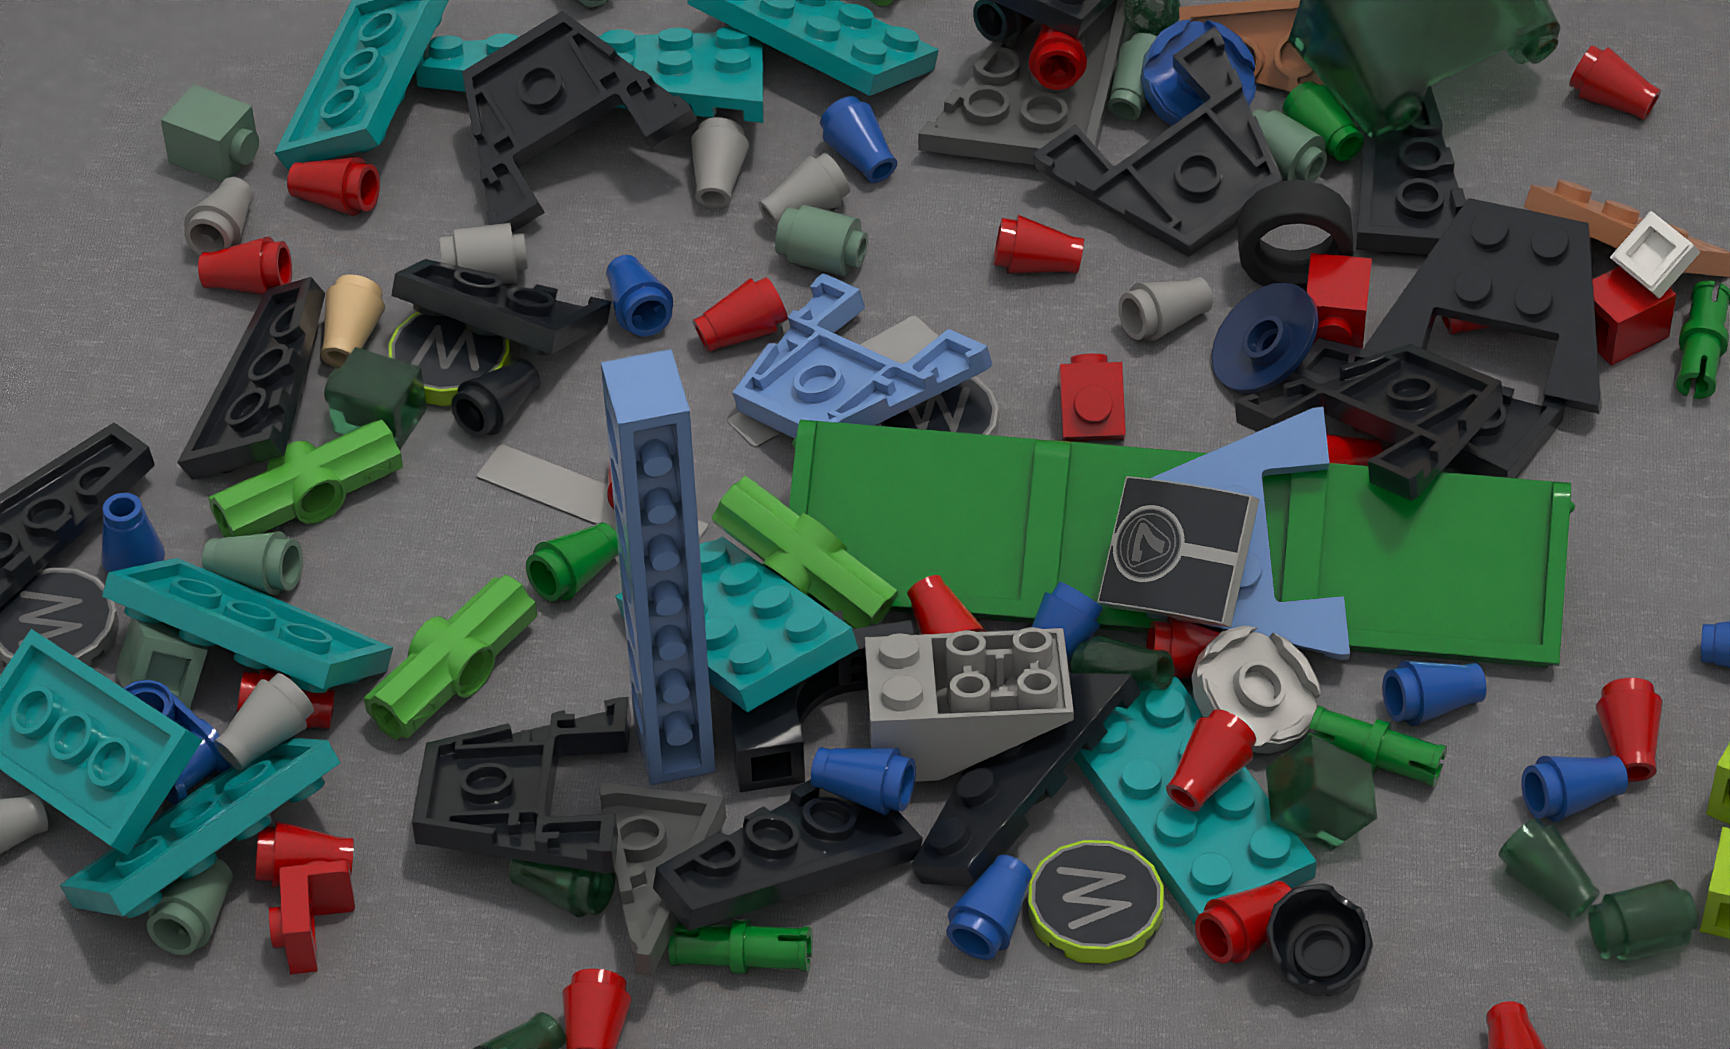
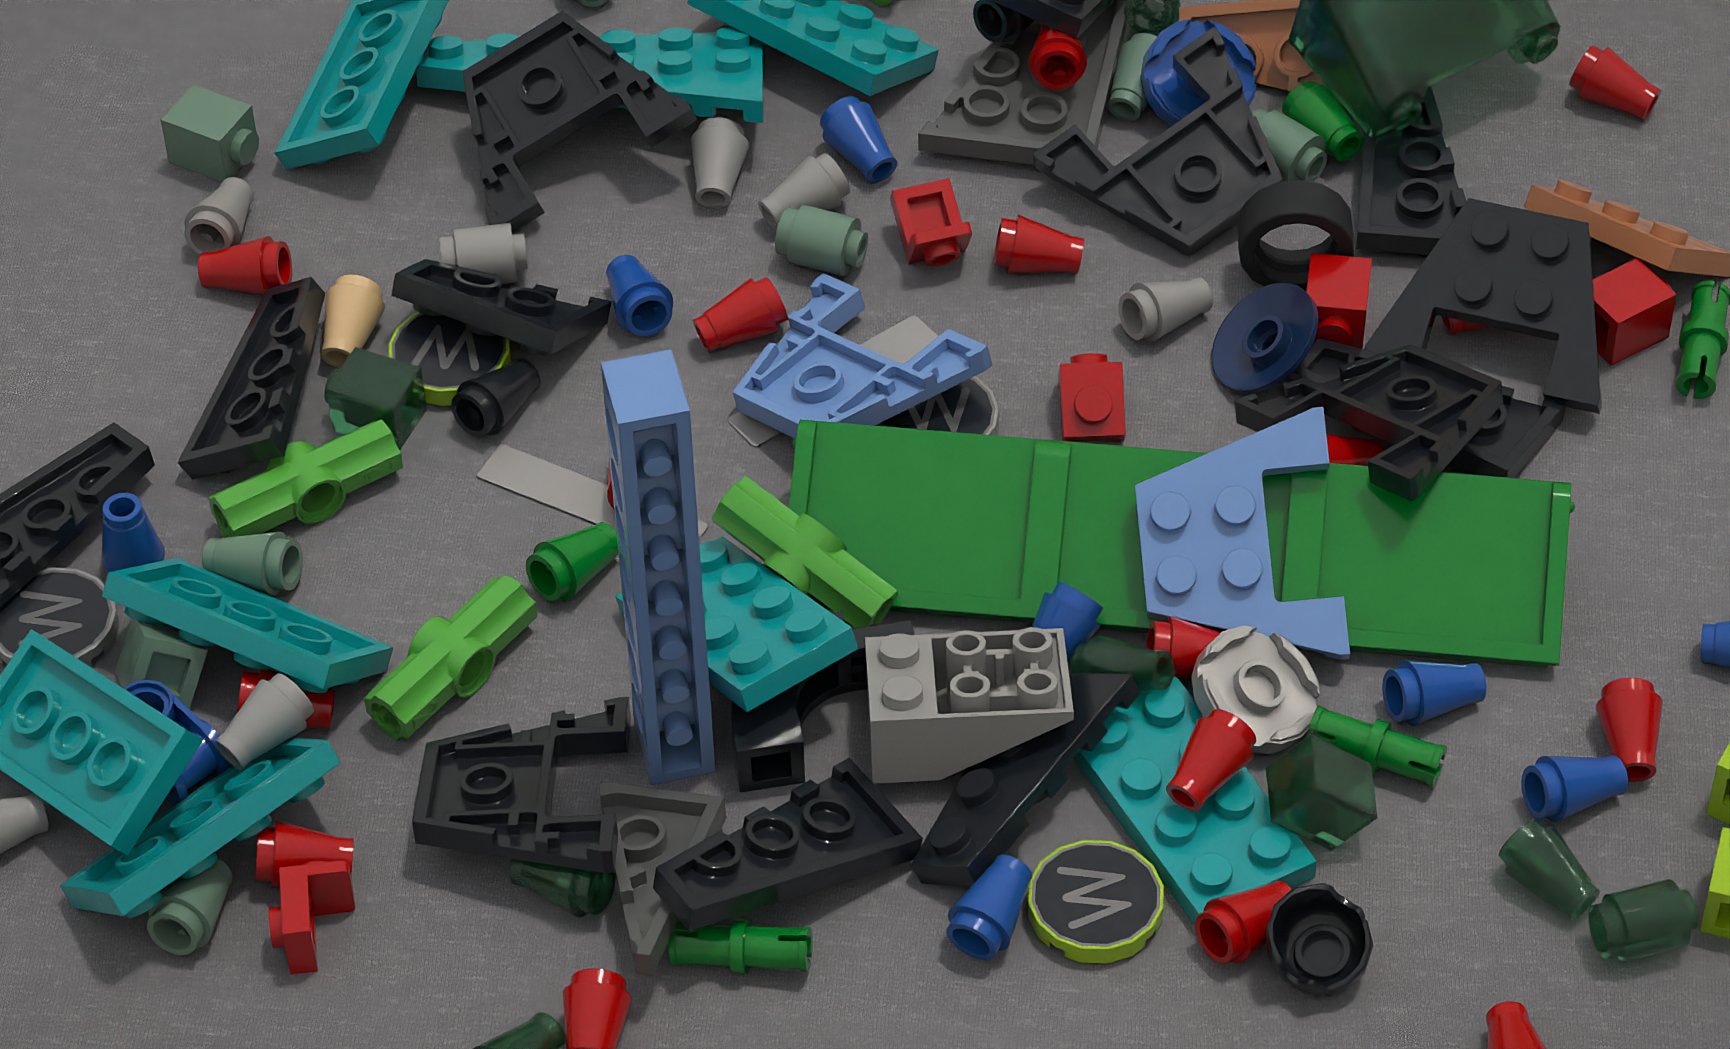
(337, 184): red cone -> none
(866, 776): blue cone -> none
(930, 223): none -> red bracket
(939, 609): red cone -> none
(1178, 550): black slope -> none
(1655, 254): white tile -> none

